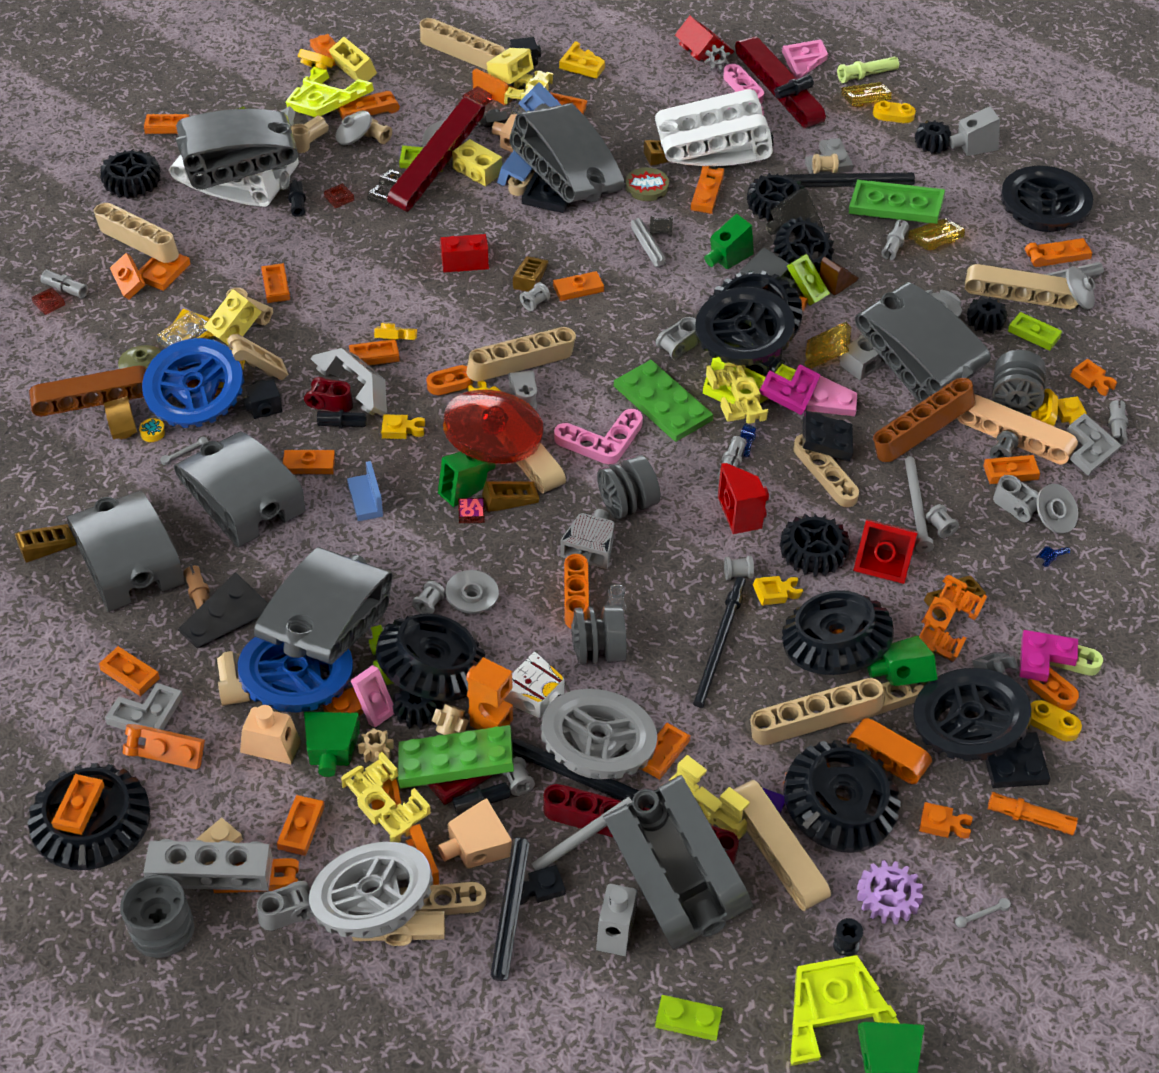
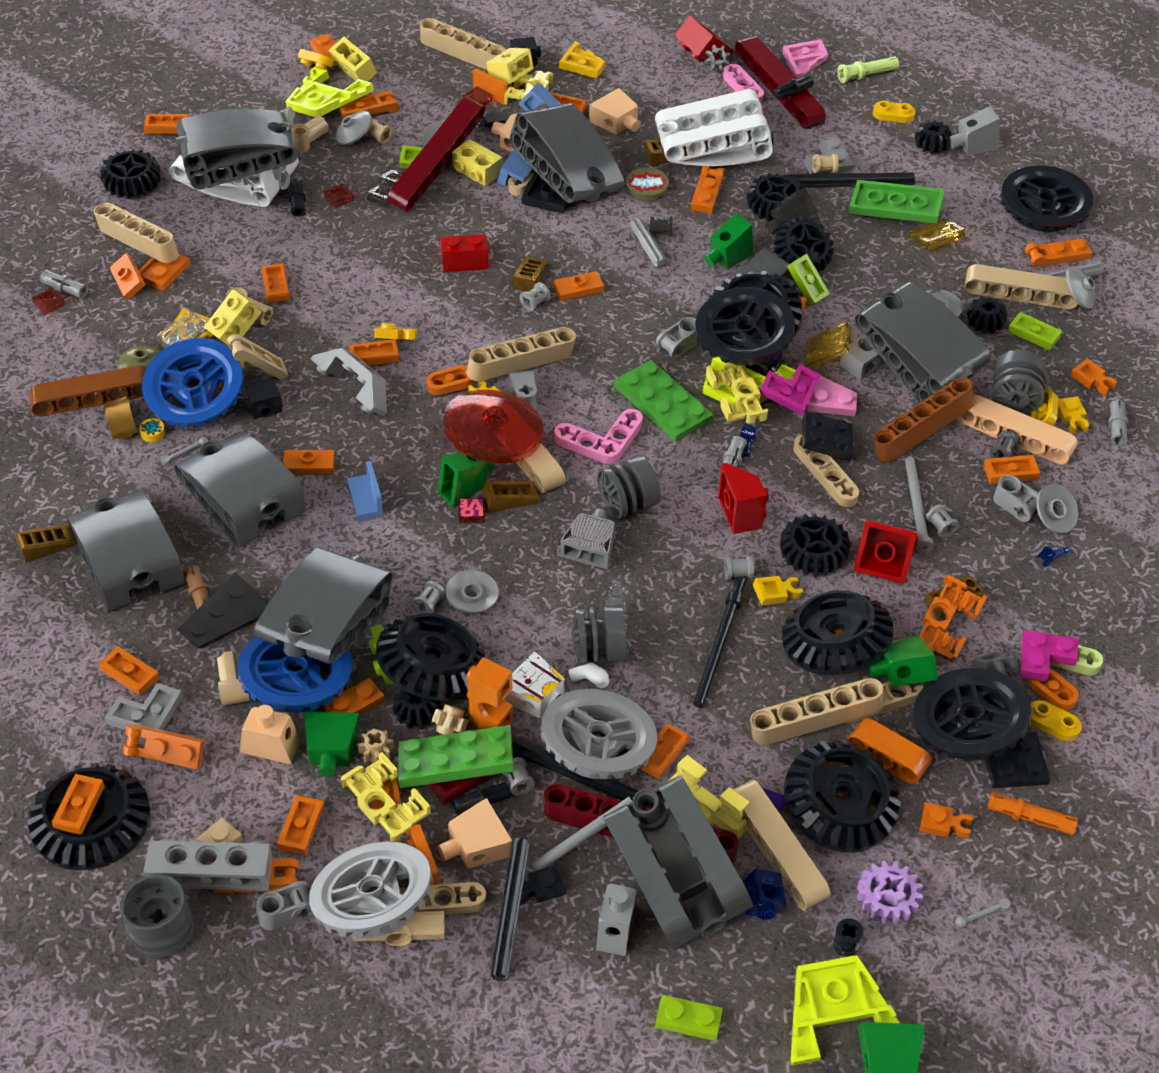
(331, 395): dark red piece -> none
(341, 419): black axle -> none
(373, 696): bright pink plate -> none
(399, 426): yellow plate -> none
(575, 586): orange beam -> none
(591, 672): none -> white arm
(615, 112): none -> light nougat torso
(765, 893): none -> clear blue brick
(835, 276): reddish brown slope -> none
(866, 93): clear yellow plate -> none
(895, 239): light grey pin -> none
(1096, 442): light grey plate -> none

